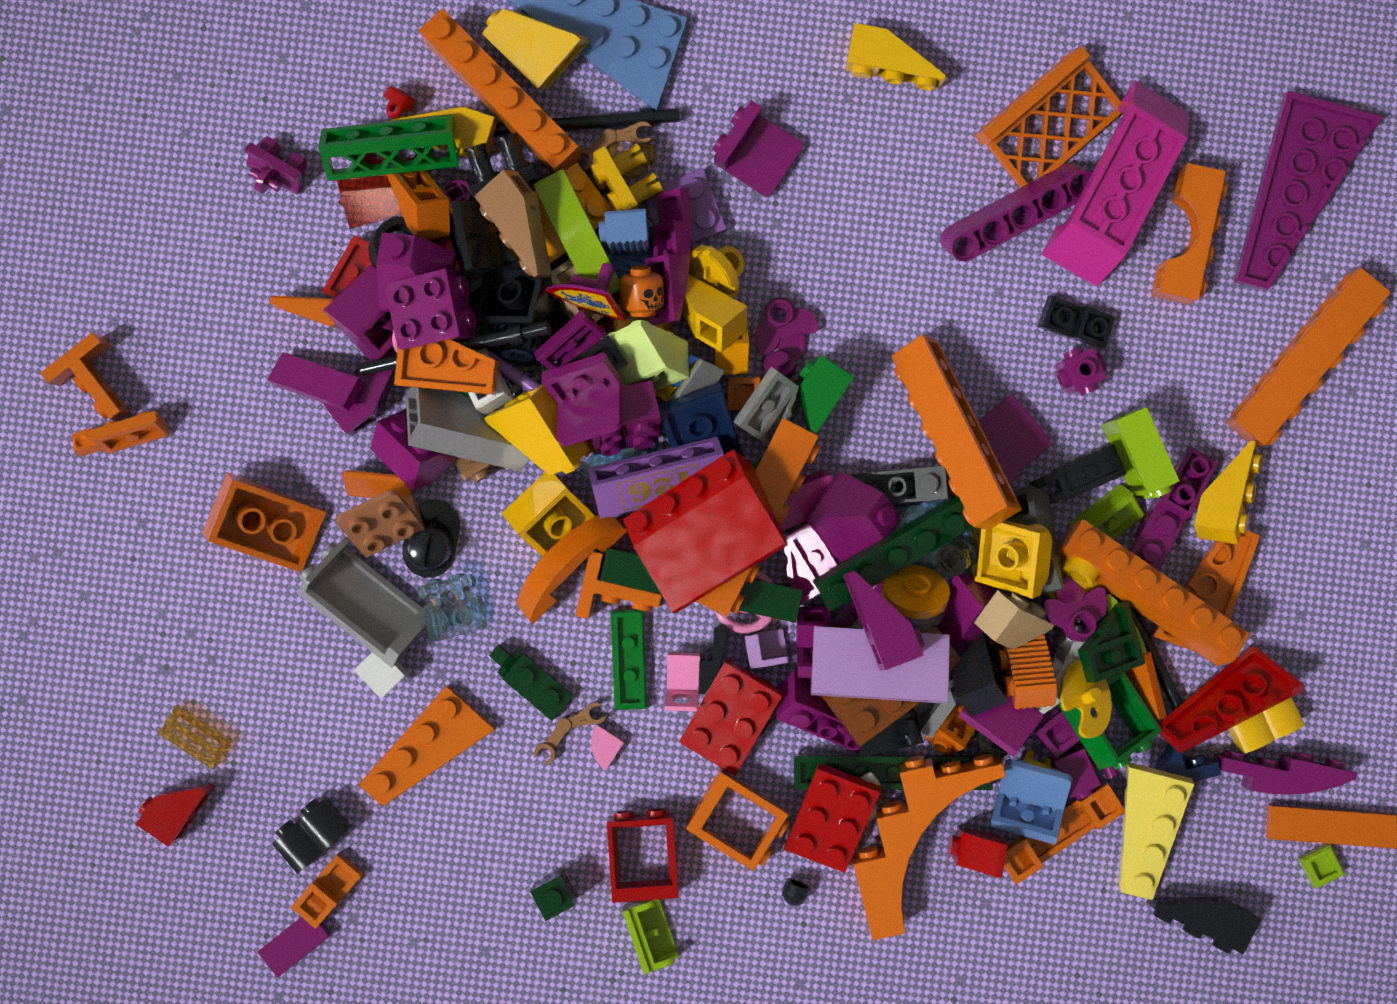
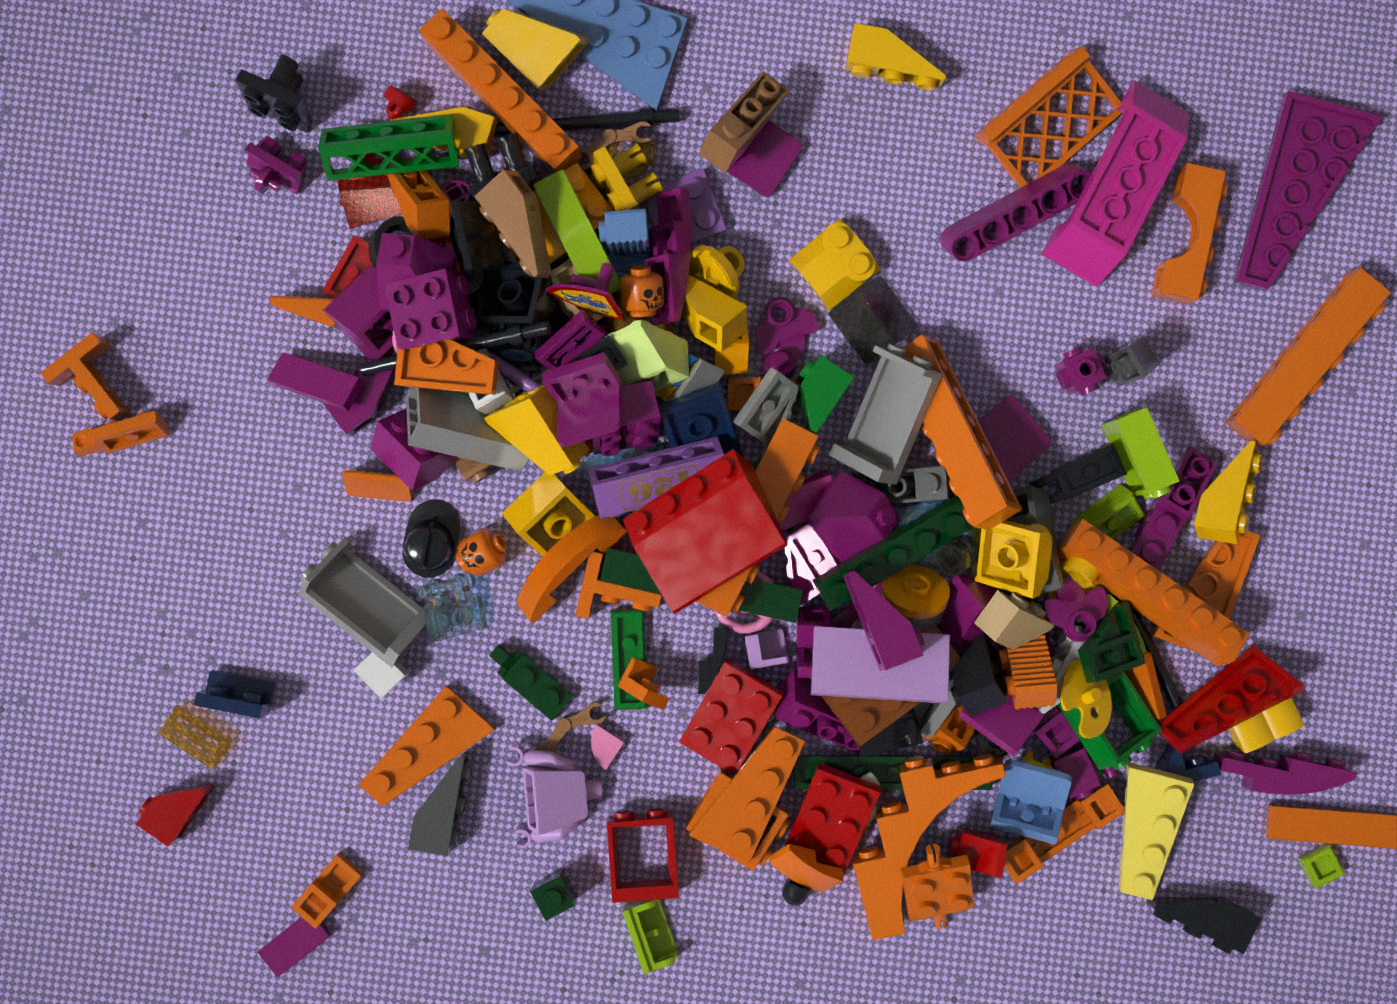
(236, 694): none -> dark blue bracket
(263, 522): orange slope -> none
(277, 95): none -> black plate
(310, 835): black brick -> none
(381, 521): nougat bracket -> none
(436, 820): none -> dark grey slope
(481, 552): none -> orange head
(553, 795): none -> lavender torso
(638, 683): none -> orange bracket
(682, 681): bright pink bracket -> none
(743, 122): none -> medium nougat slope
(746, 804): none -> orange wing
(801, 867): none -> orange slope
(835, 264): none -> yellow slope
(872, 318): none -> clear smoke slope
(889, 415): none -> light grey panel
(937, 887): none -> orange plate
(1076, 322): black slope -> none
(1131, 362): none -> dark grey slope

